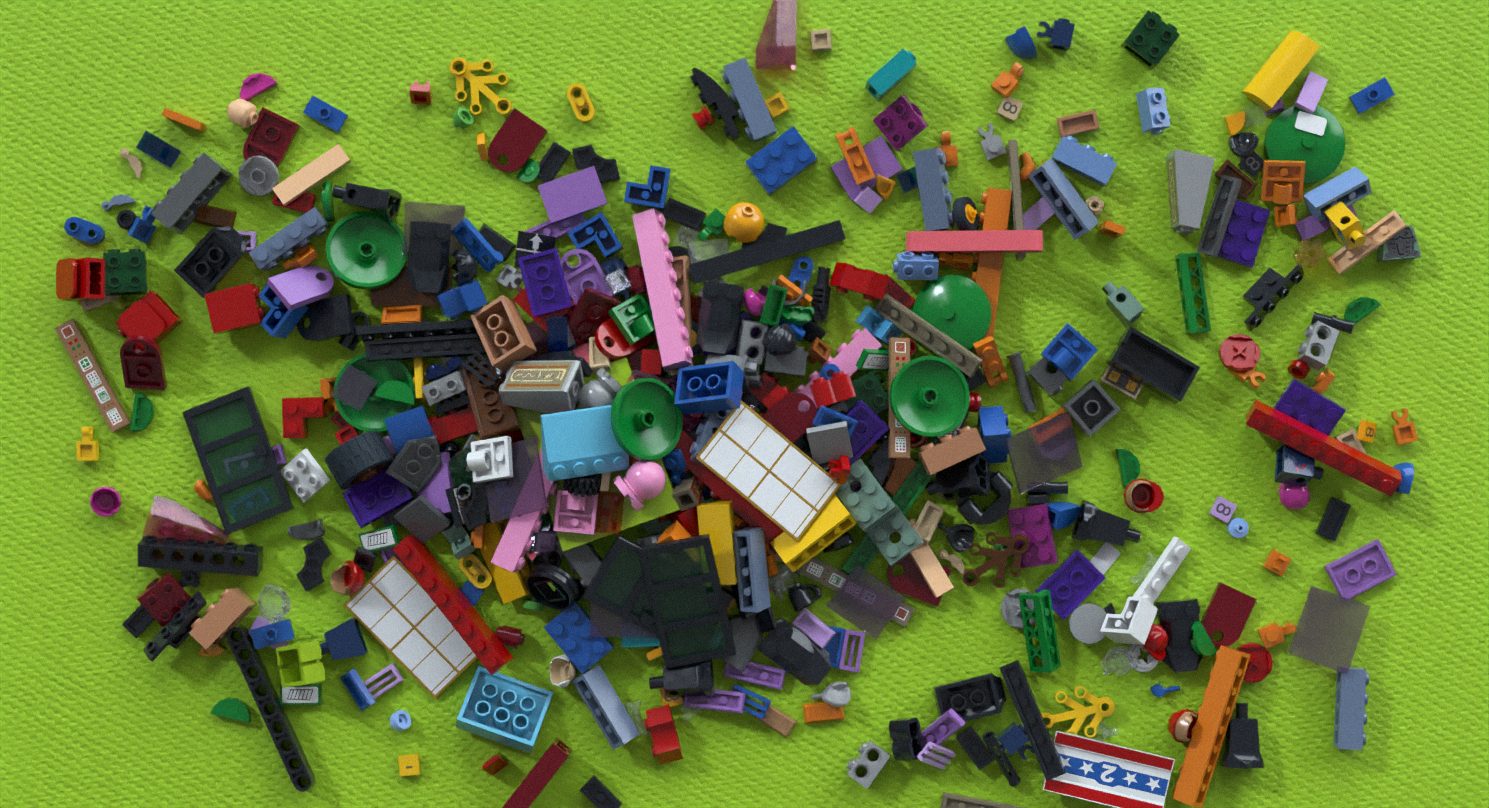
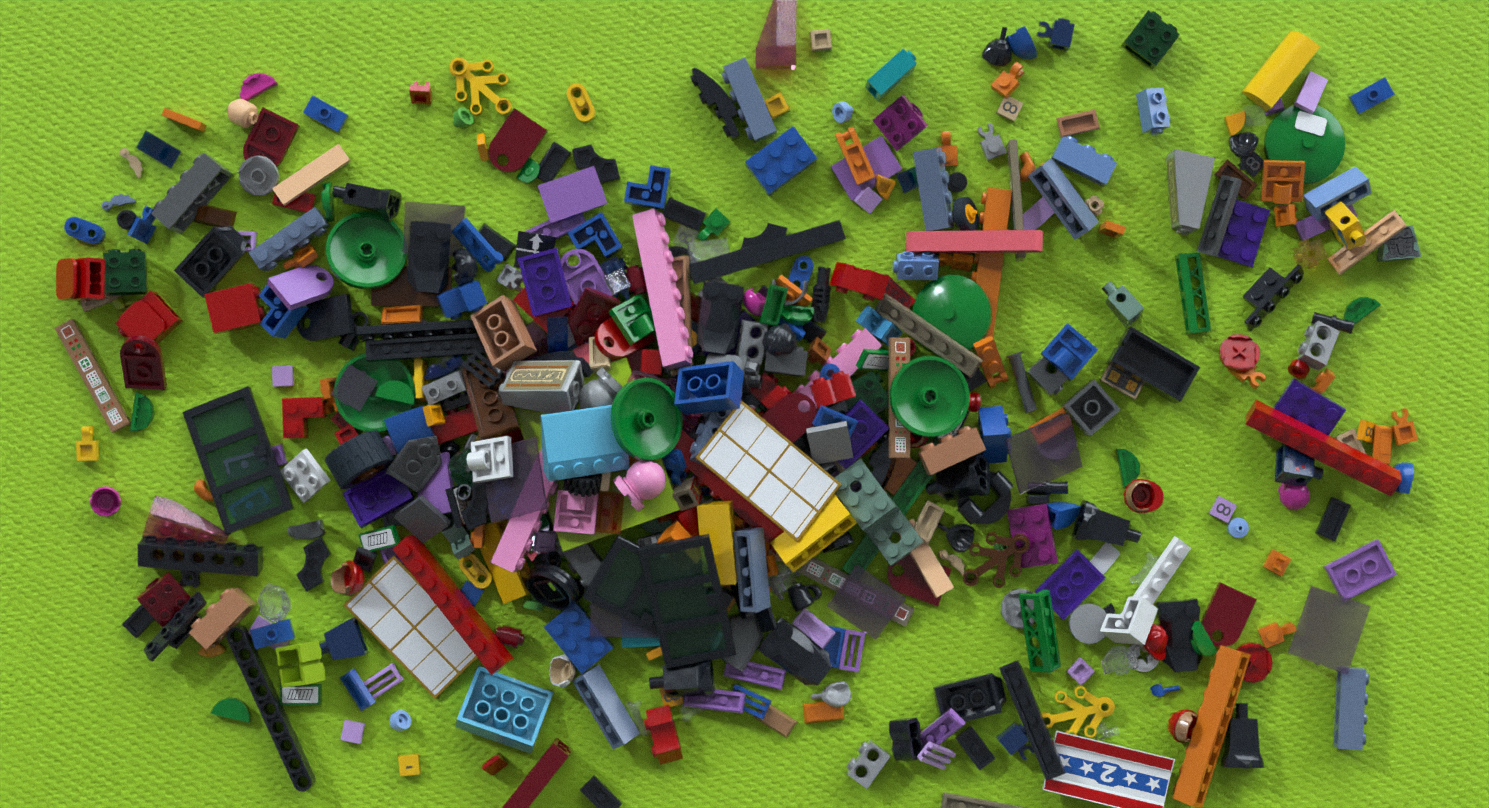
(283, 376): none -> lavender tile
(352, 731): none -> lavender tile
(433, 415): none -> light orange tile
(703, 118): red wheel -> none
(744, 222): light orange cylinder -> none
(840, 469): red tile -> none
(842, 112): none -> light blue tile
(957, 182): none -> black plate
(991, 741): black pin -> none
(998, 51): none -> black piece
(1080, 671): none -> lavender tile
(1382, 443): none -> orange tile

